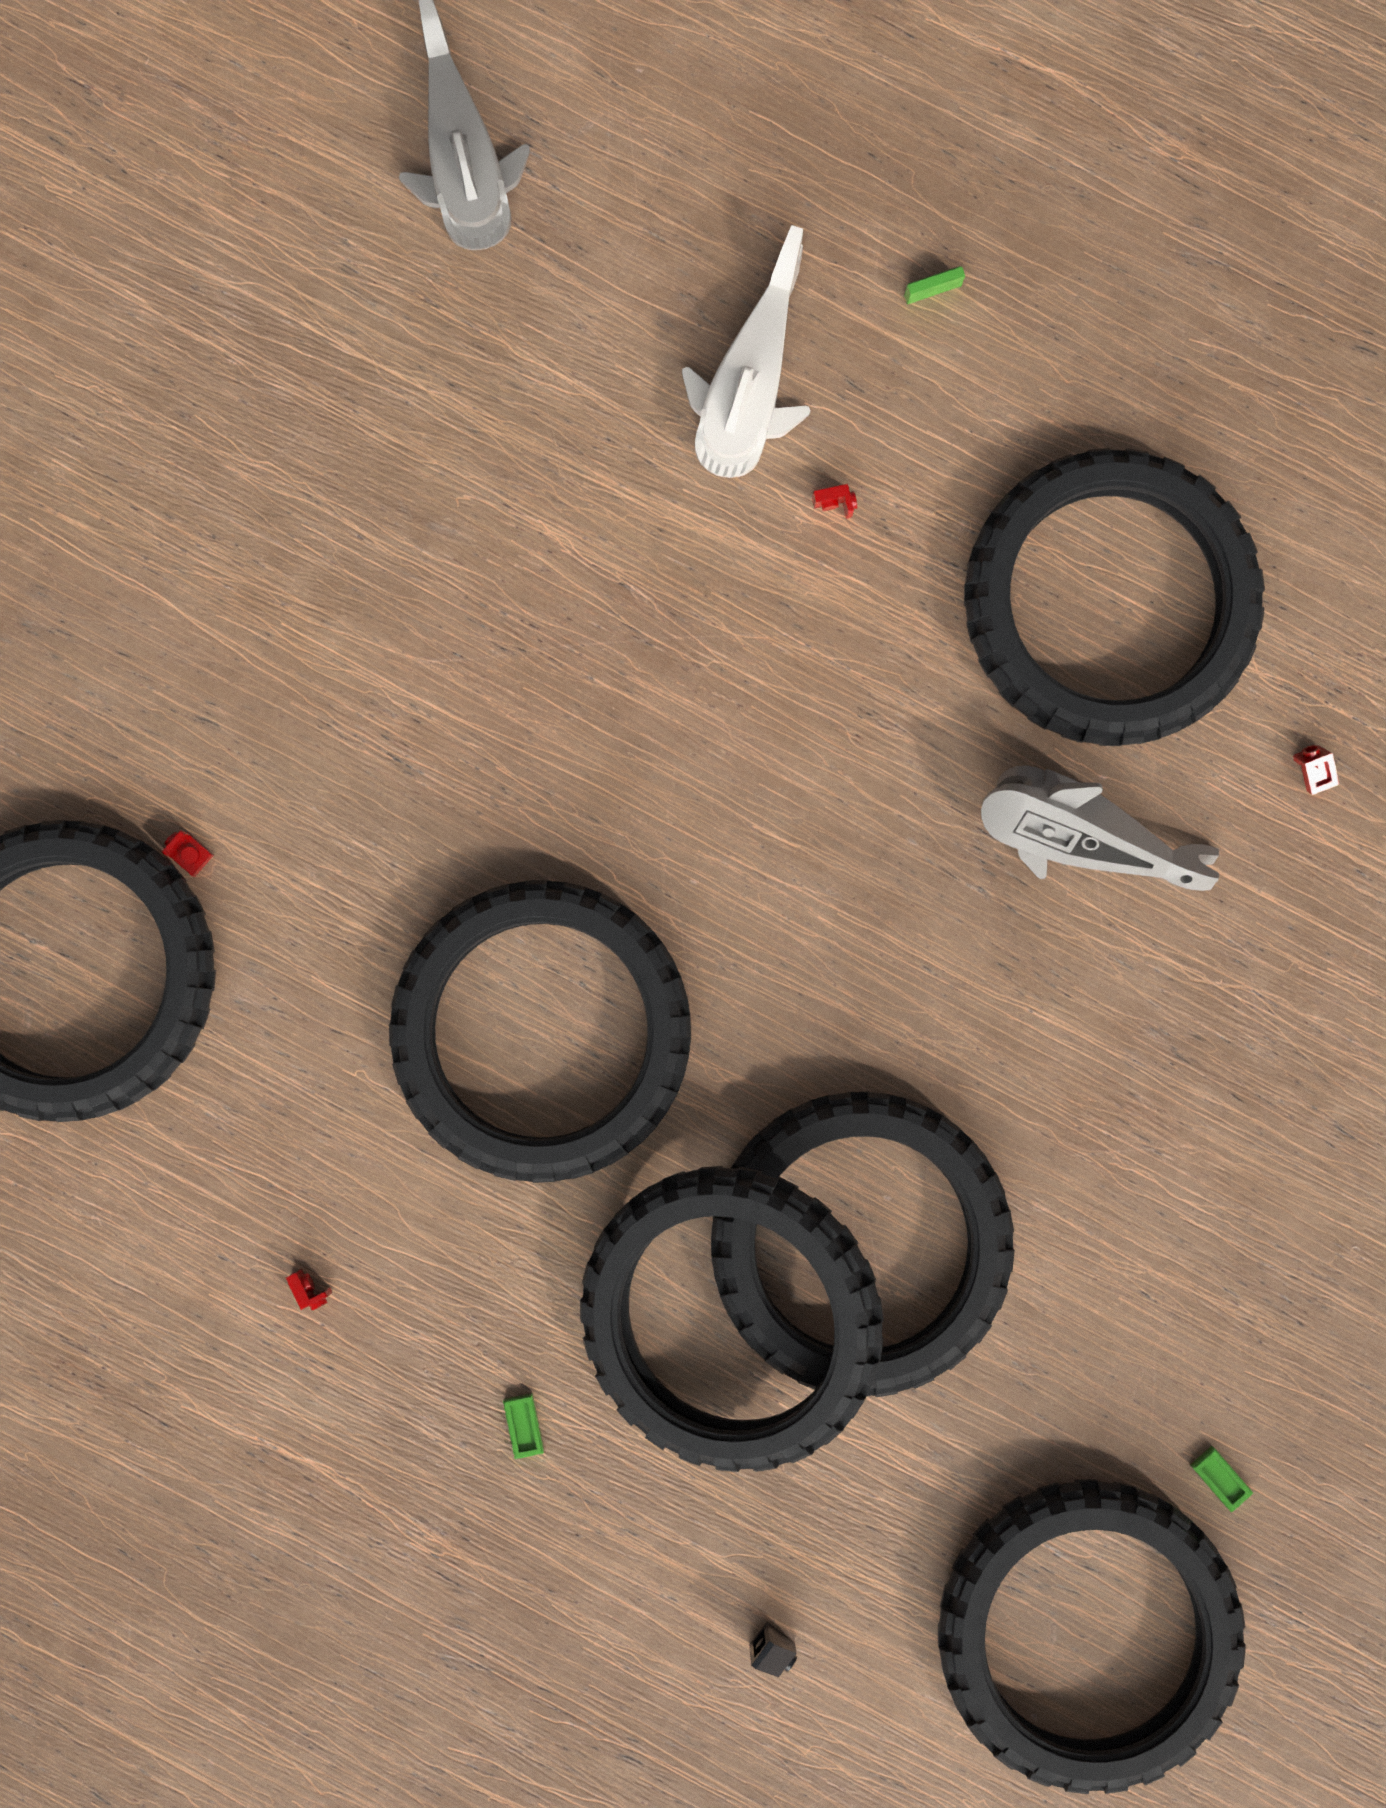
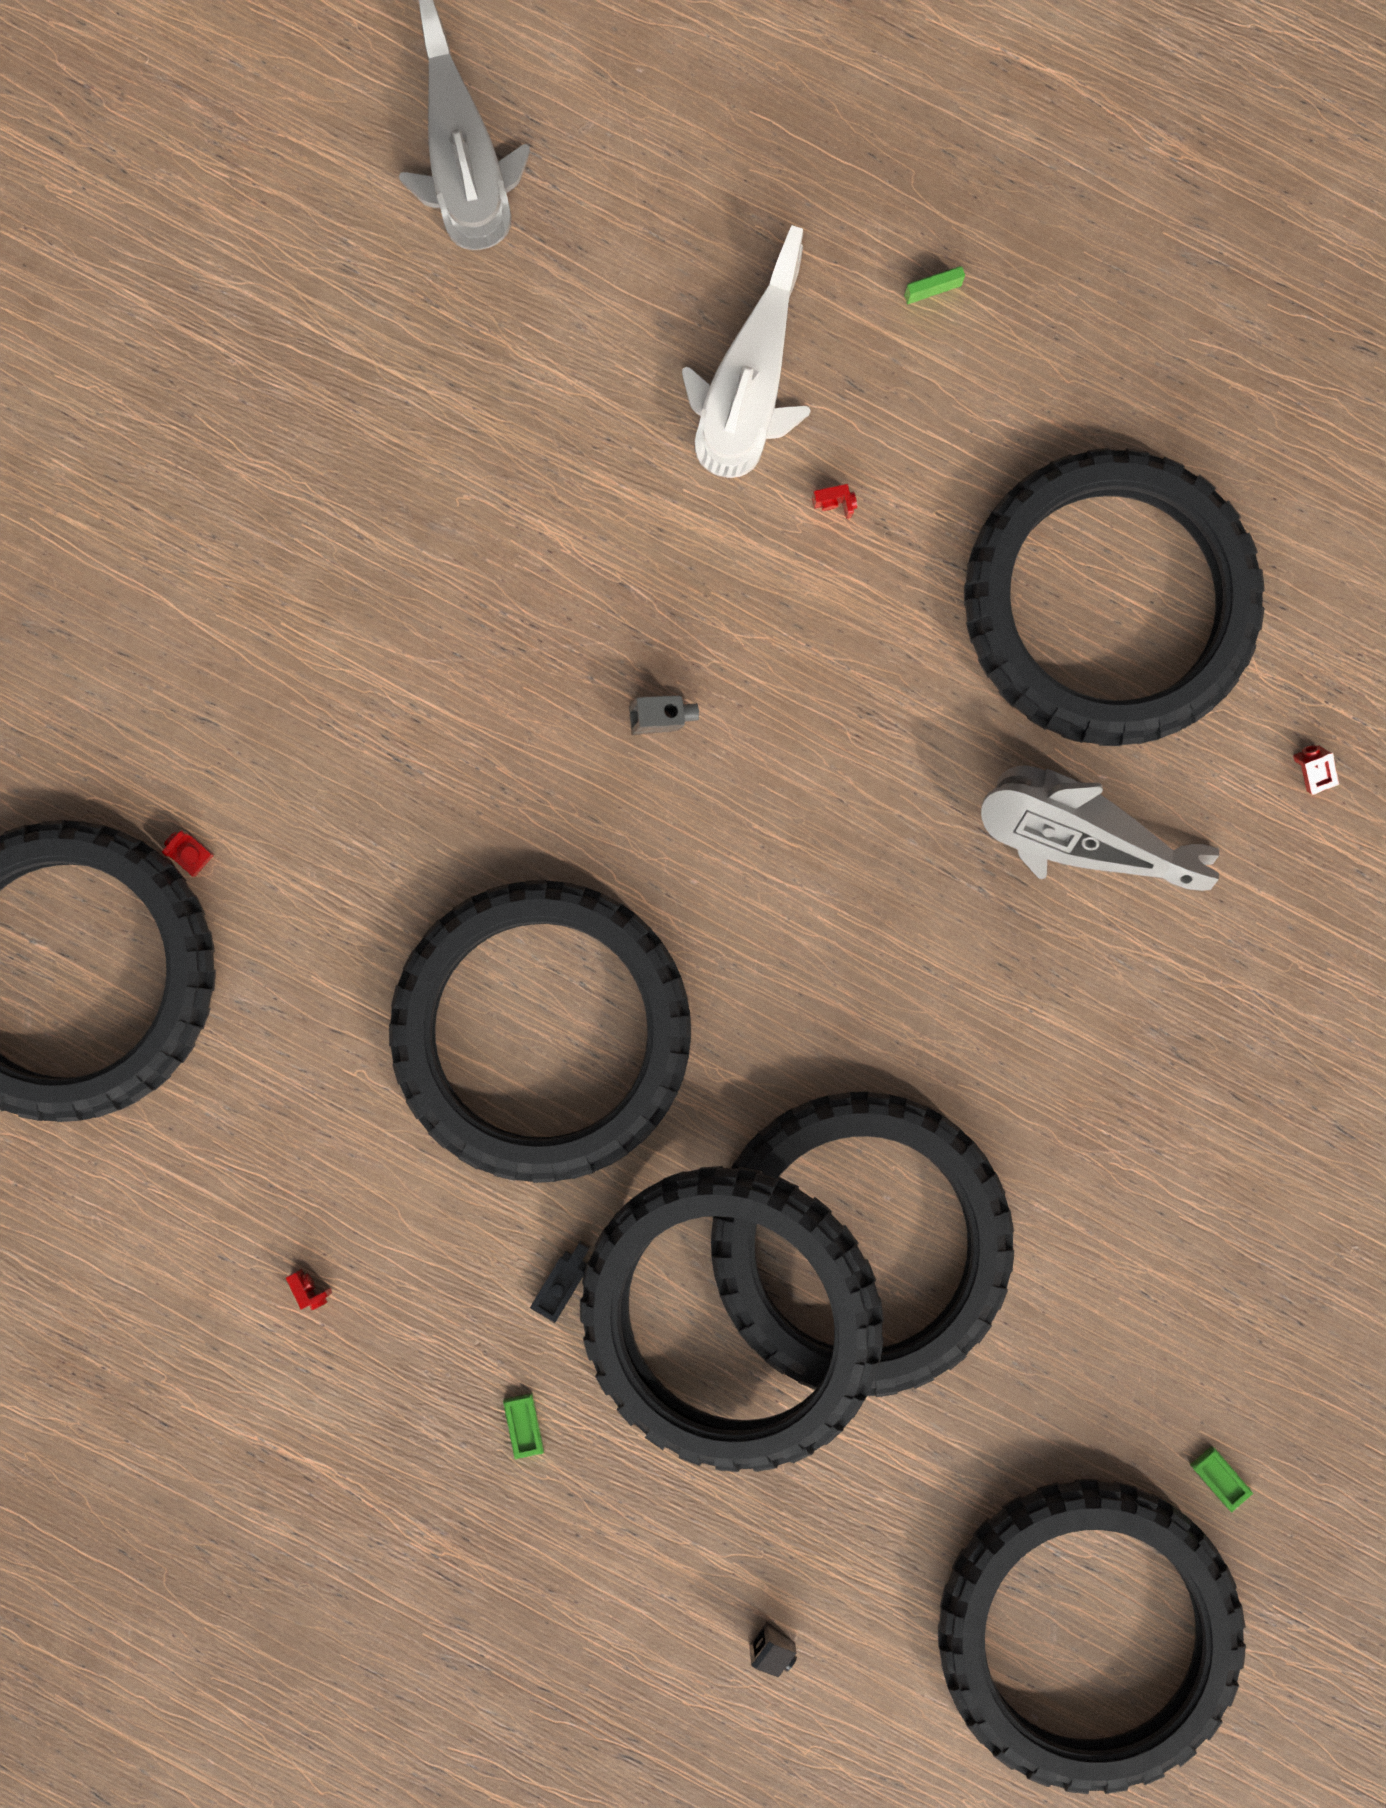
(561, 1283): none -> black hinge
(648, 714): none -> dark grey torso

